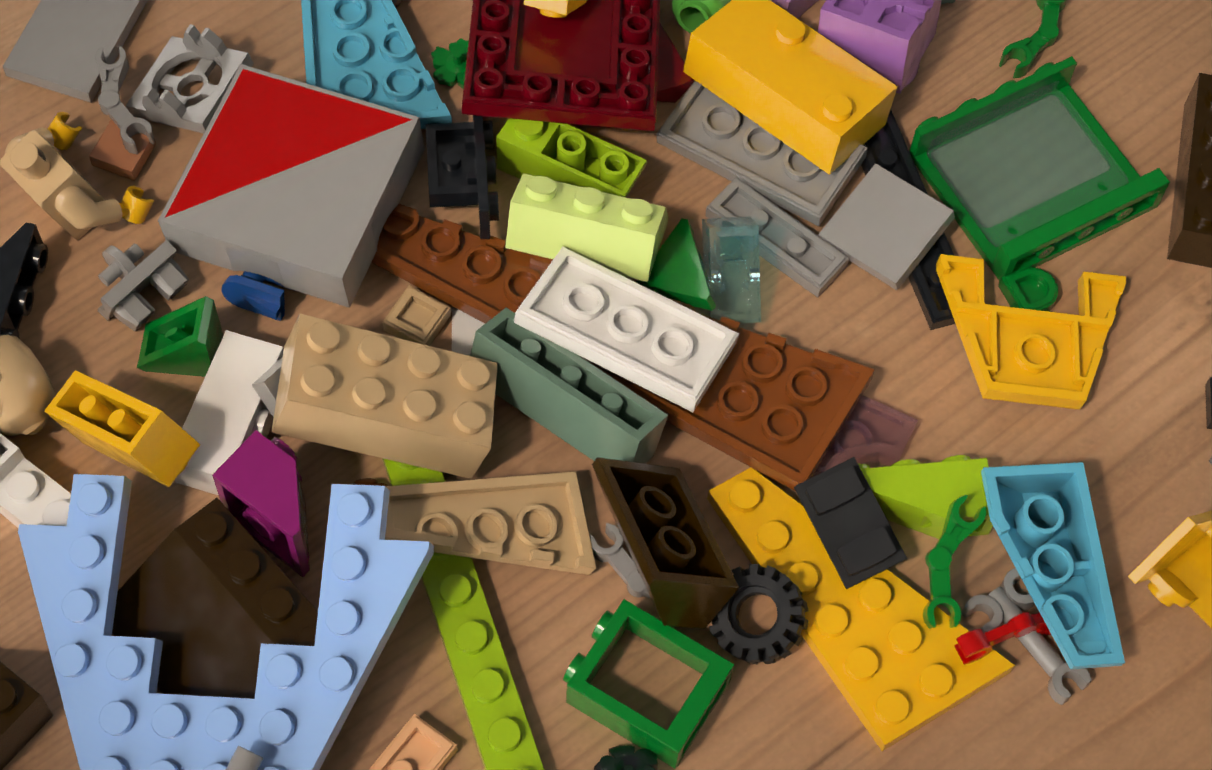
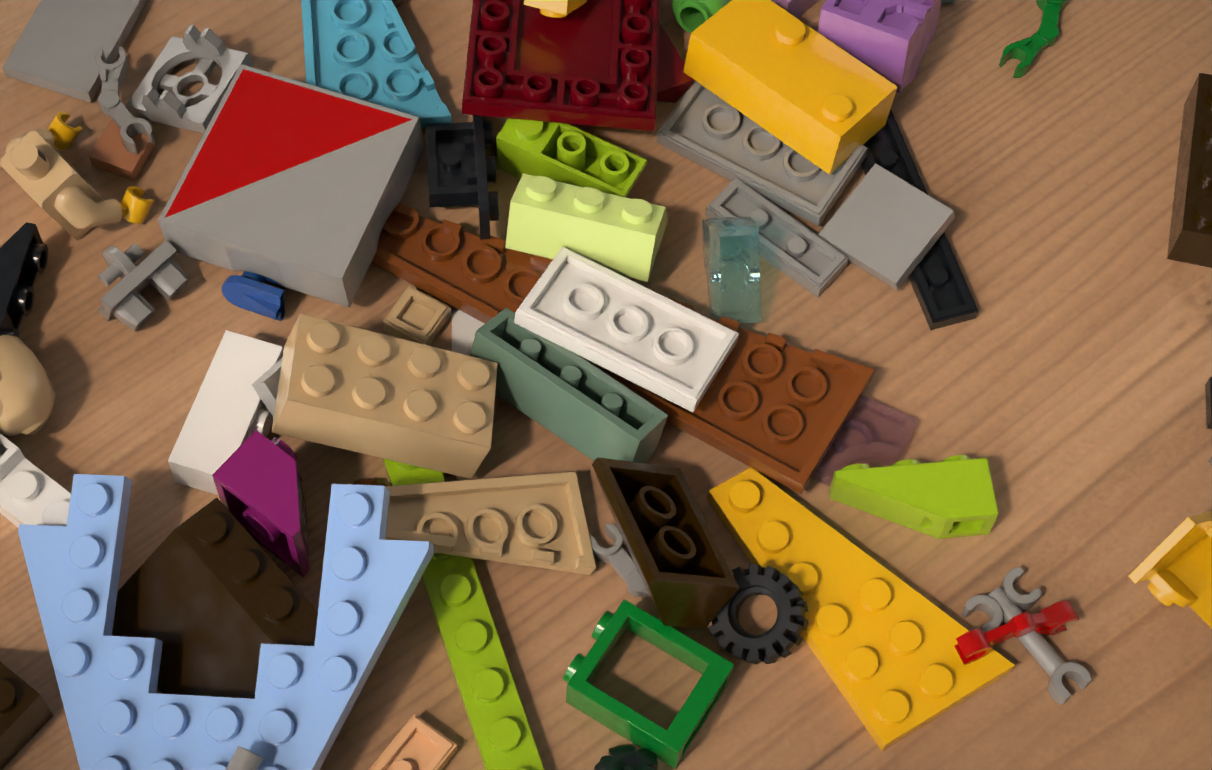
(122, 428): yellow brick -> none
(182, 340): green slope -> none
(451, 64): green plant -> none
(680, 270): green tile -> none
(850, 522): black piece -> none
(940, 558): green piece -> none
(1027, 351): yellow wing -> none
(1029, 289): green tile -> none
(1031, 171): panel -> none
(1055, 546): medium azure wedge -> none

